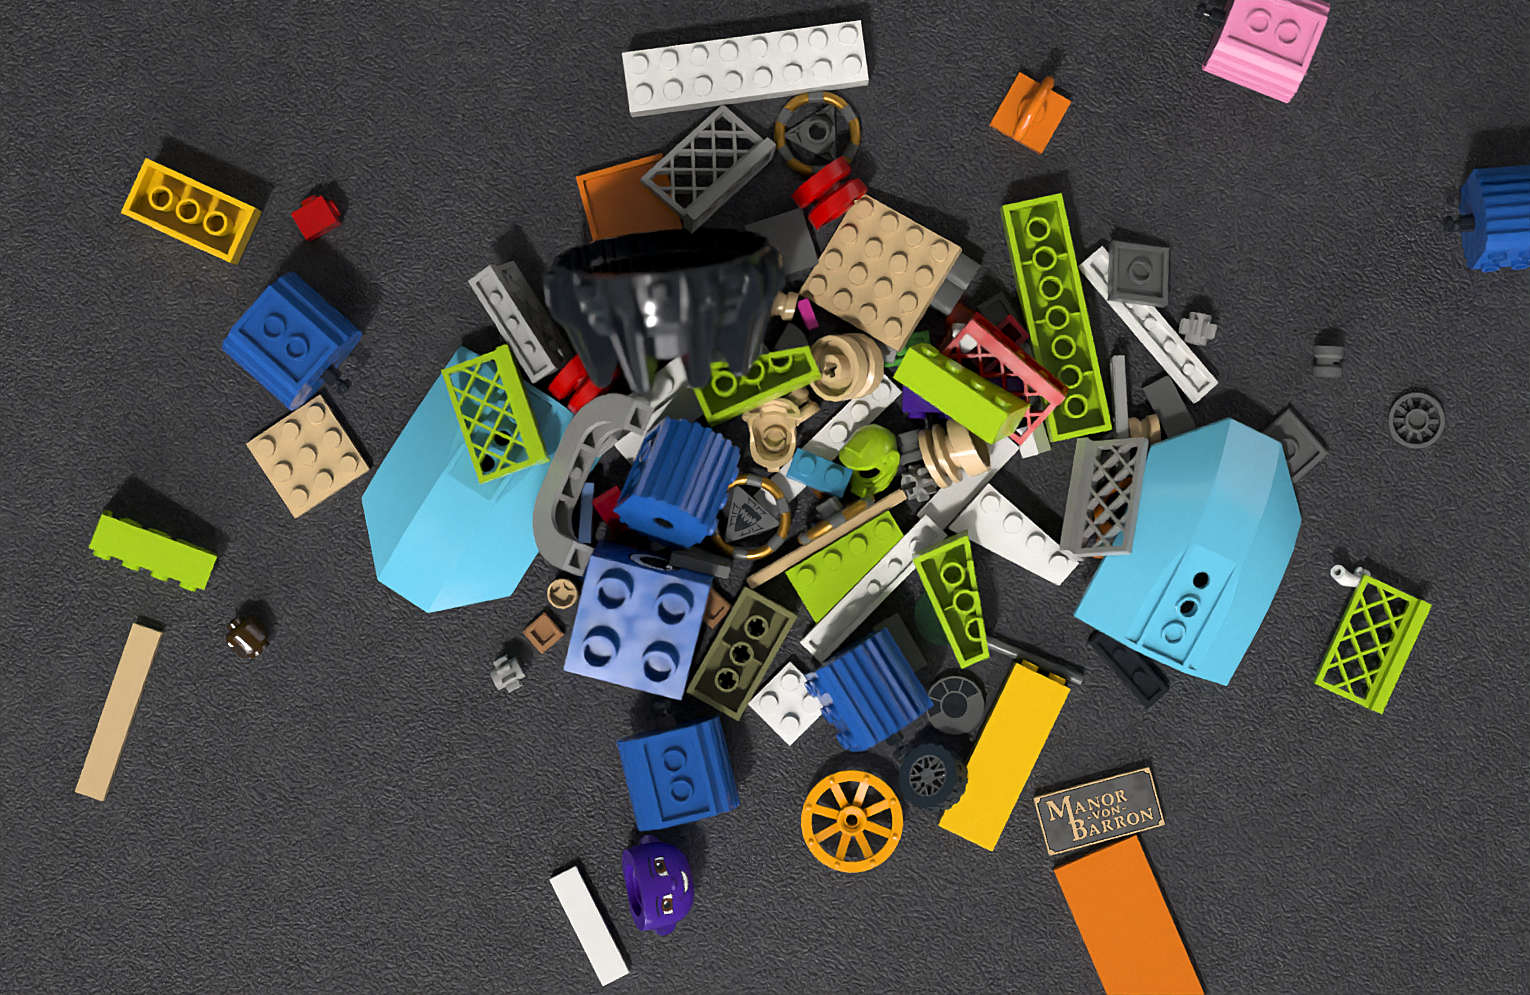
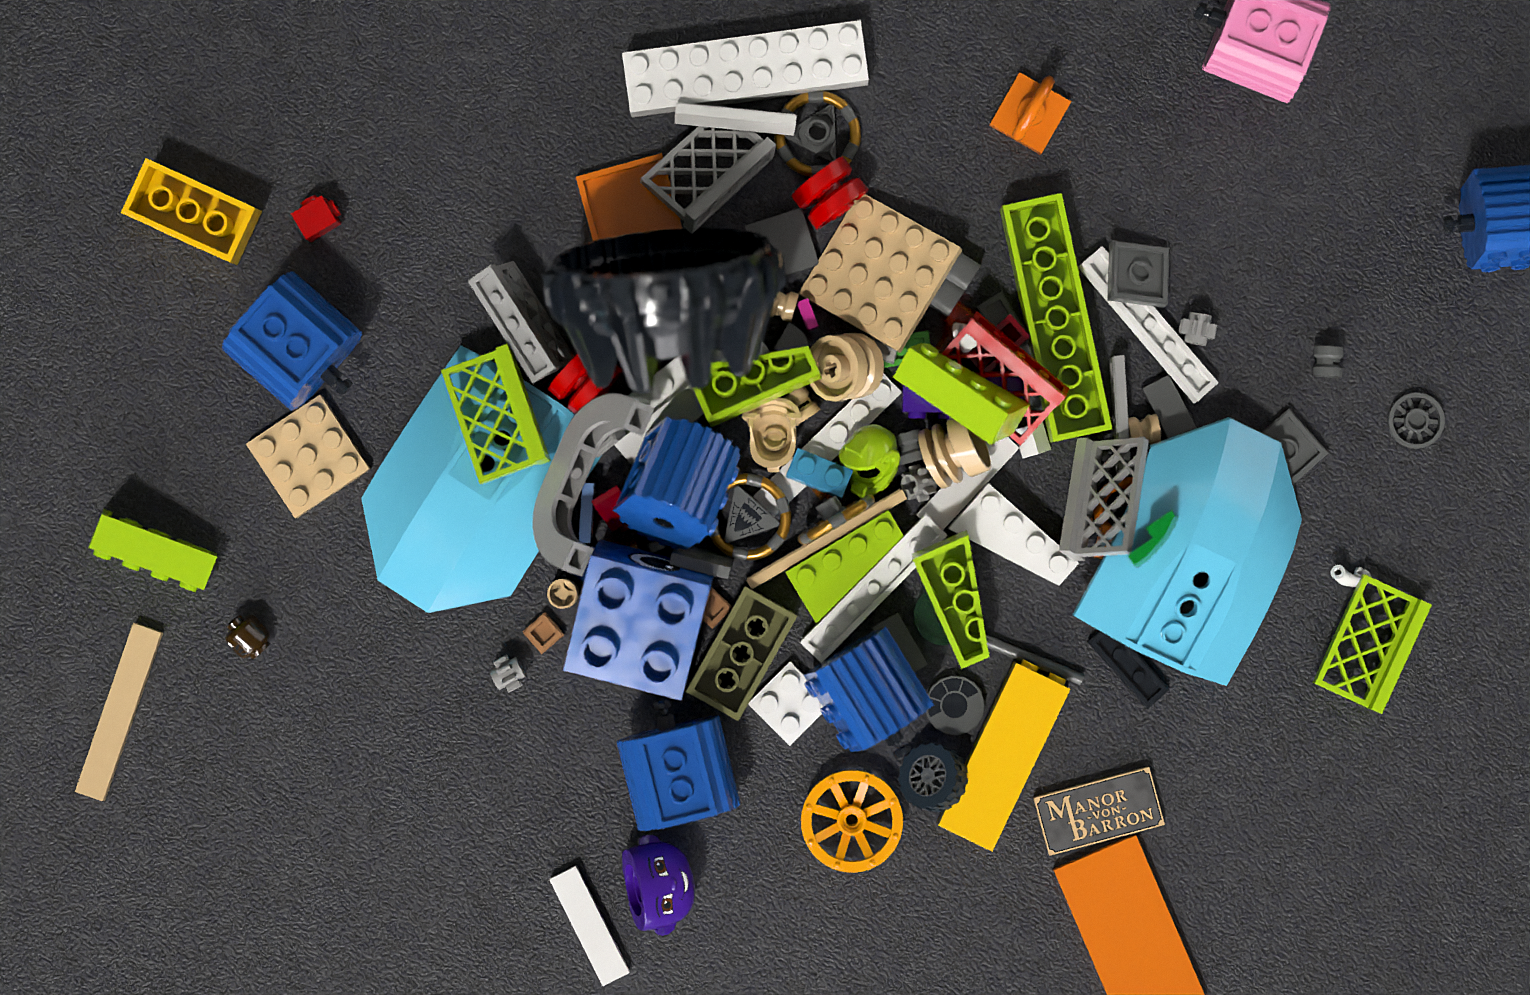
(735, 118): none -> white tile
(1160, 531): none -> green slope

